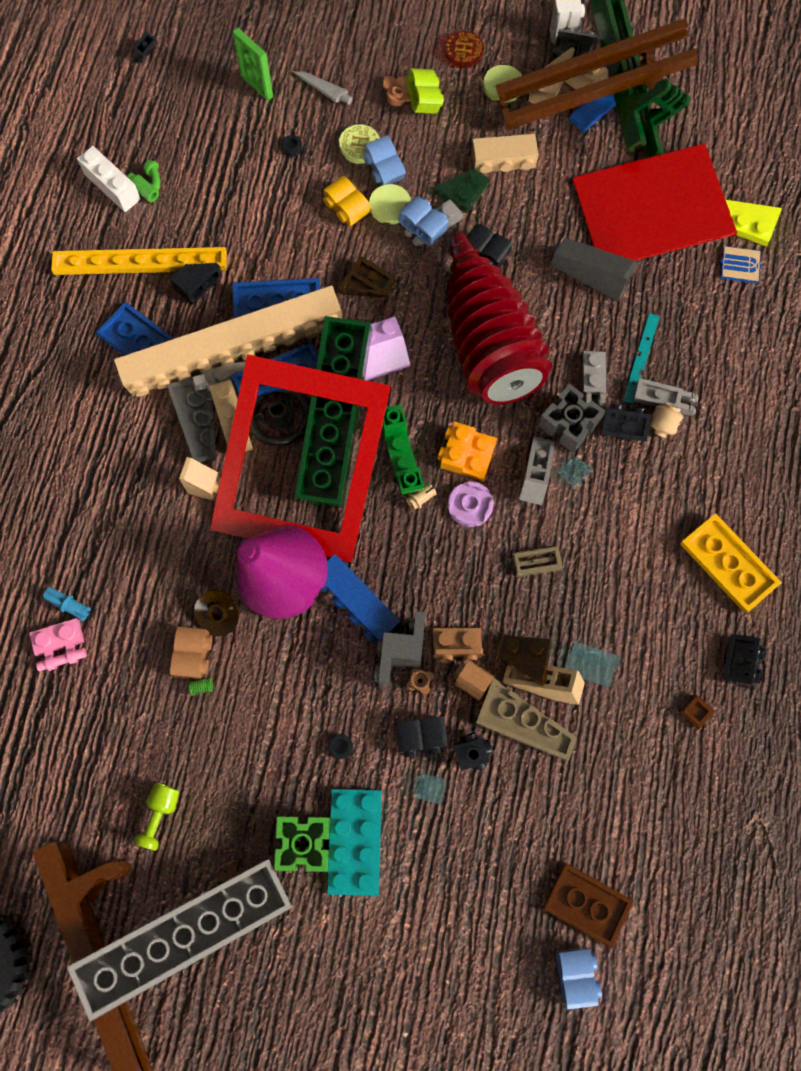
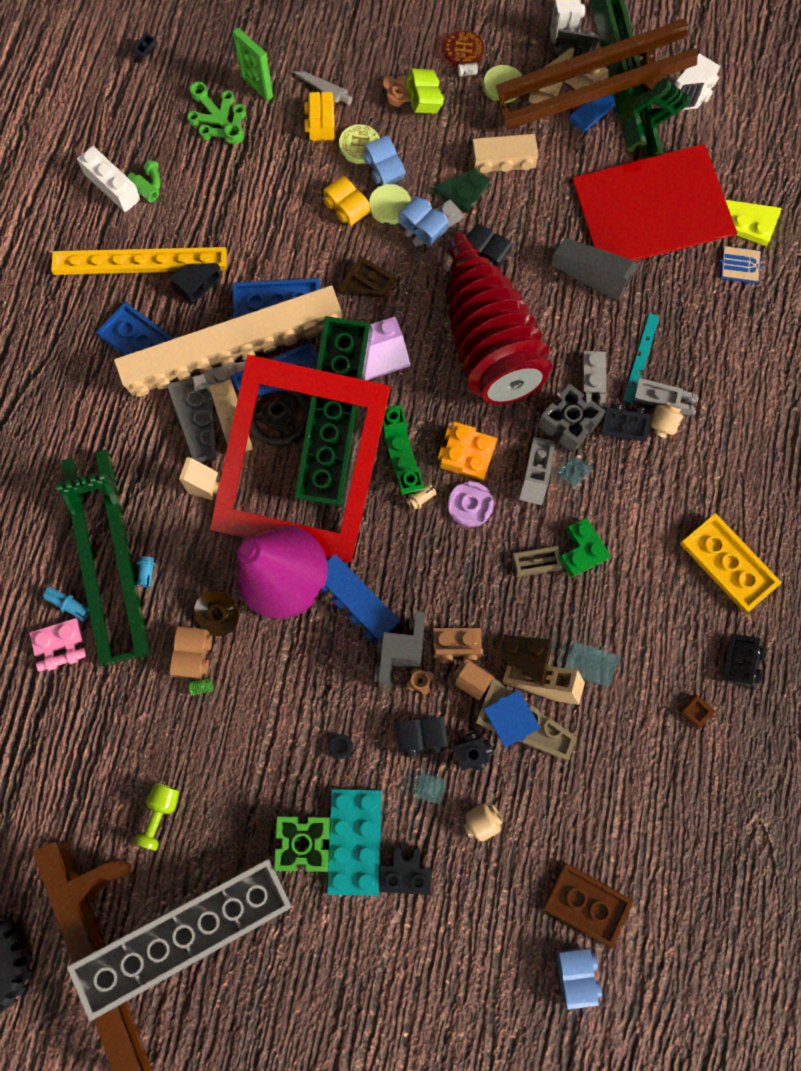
(71, 494): none -> dark green piece
(145, 571): none -> dark azure pin
(231, 132): none -> bright green plant
(291, 146): black tile -> none
(321, 116): none -> yellow brick
(406, 874): none -> black plate
(470, 68): none -> white piece
(483, 822): none -> tan head
(511, 719): none -> blue piece
(588, 551): none -> green plate
(698, 81): none -> white slope

